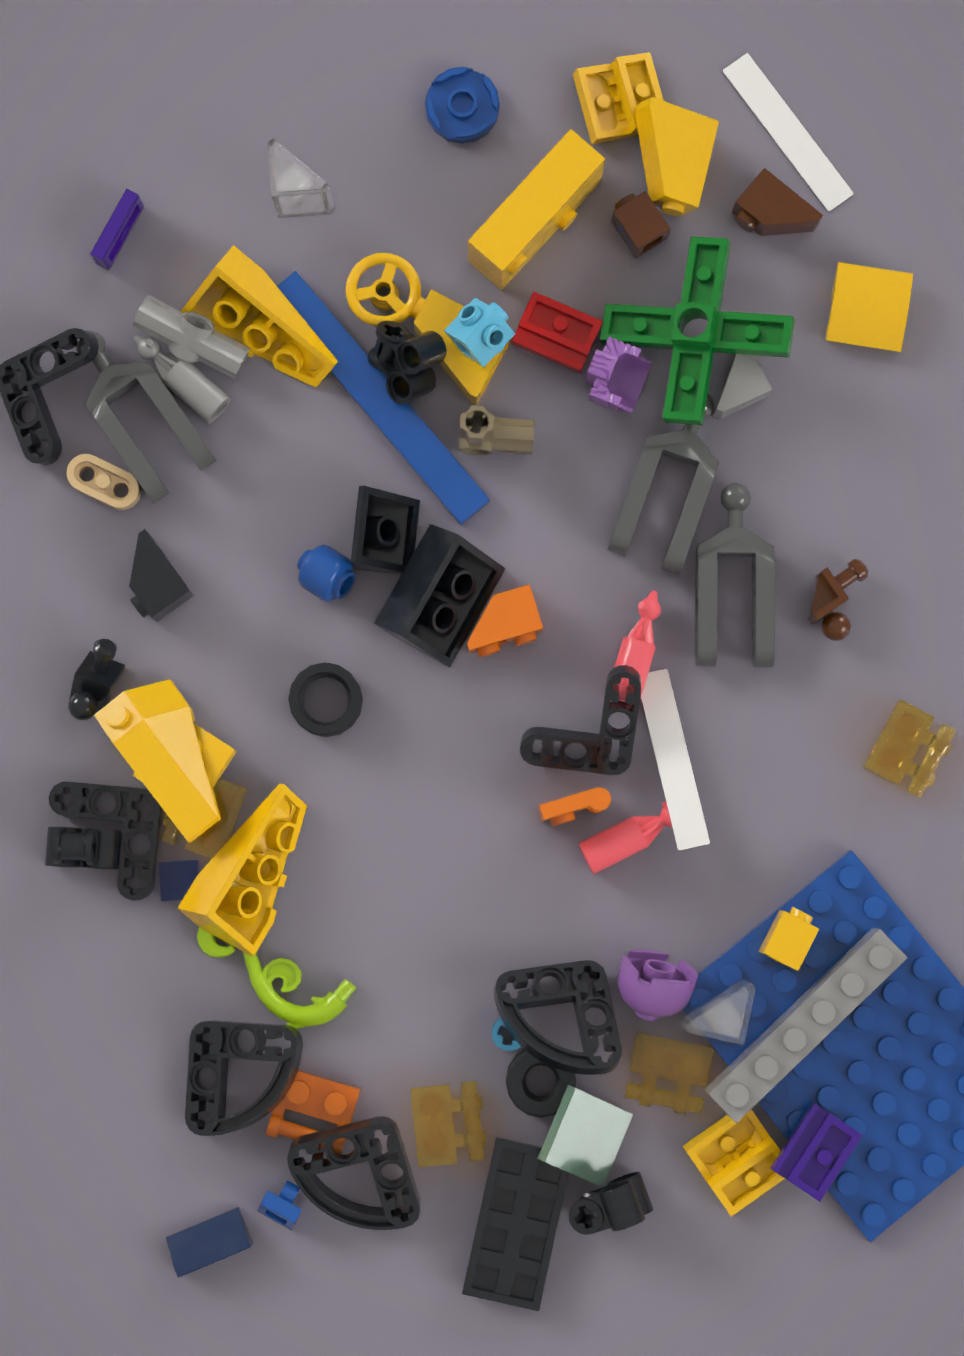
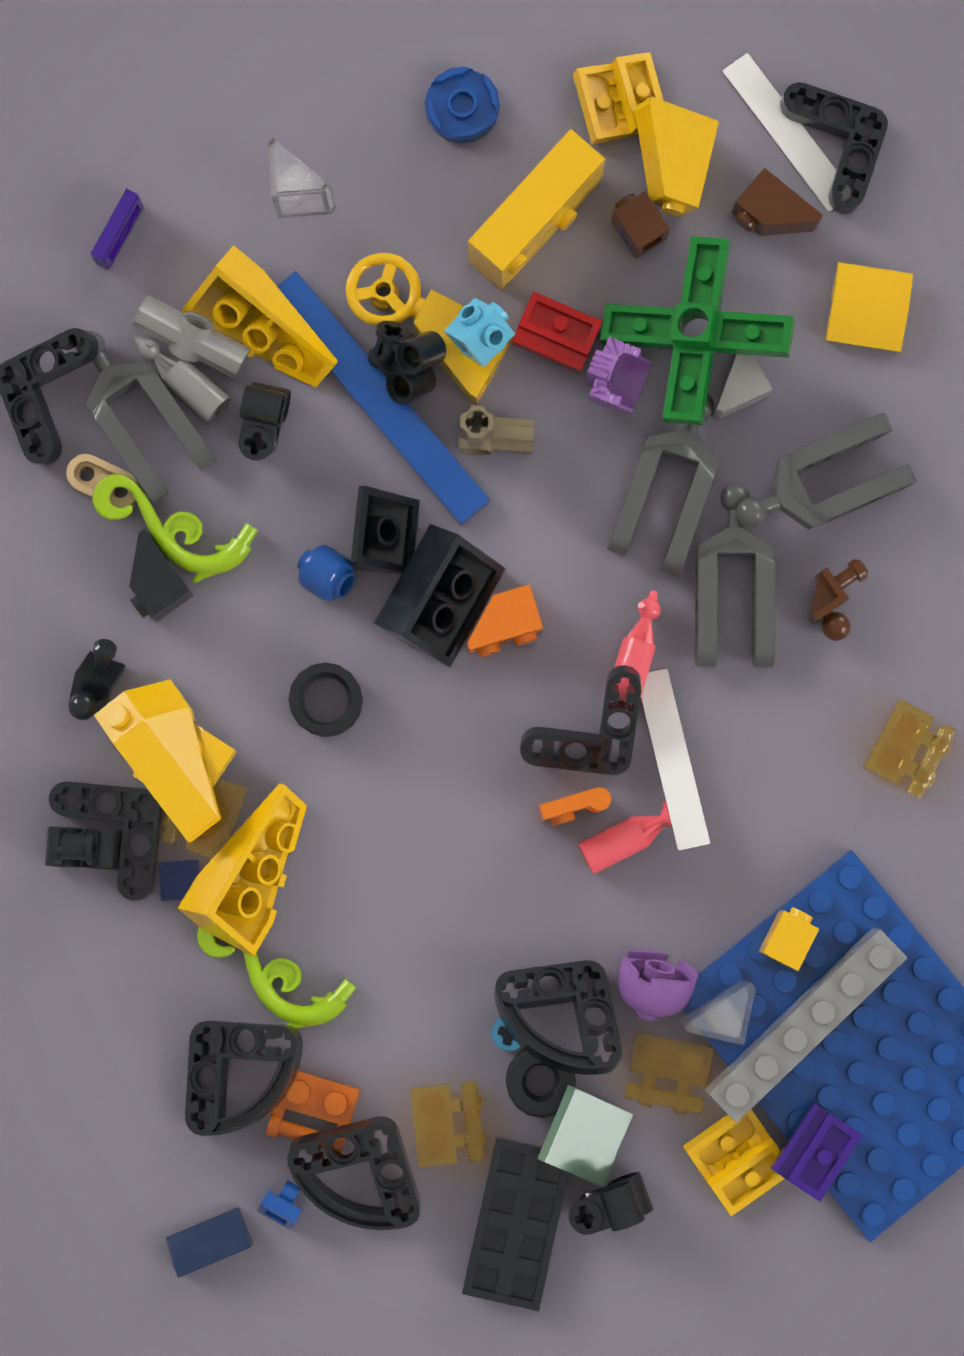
(204, 566): none -> lime plant
(262, 412): none -> black piece
(792, 497): none -> dark grey piece
(849, 128): none -> black beam

